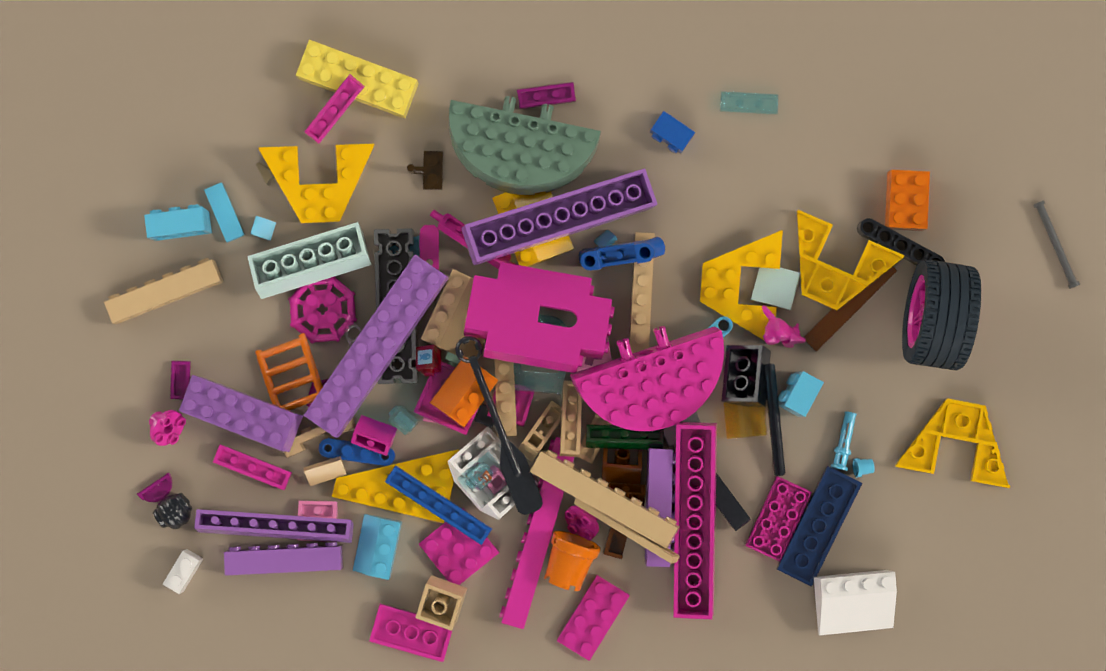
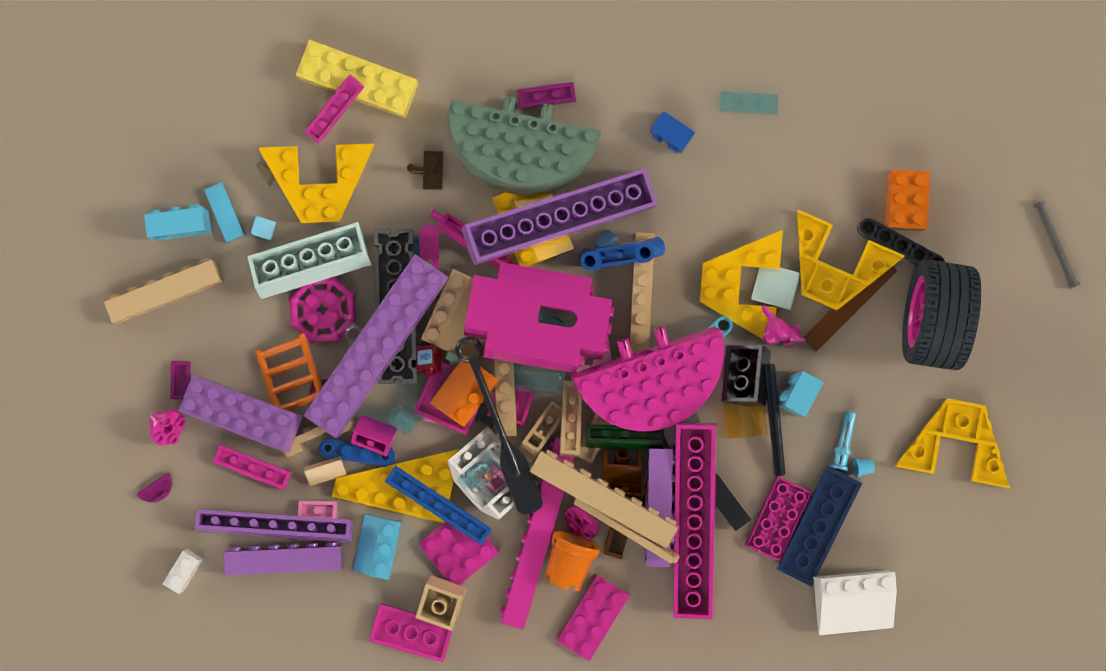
(173, 511): black hair -> none

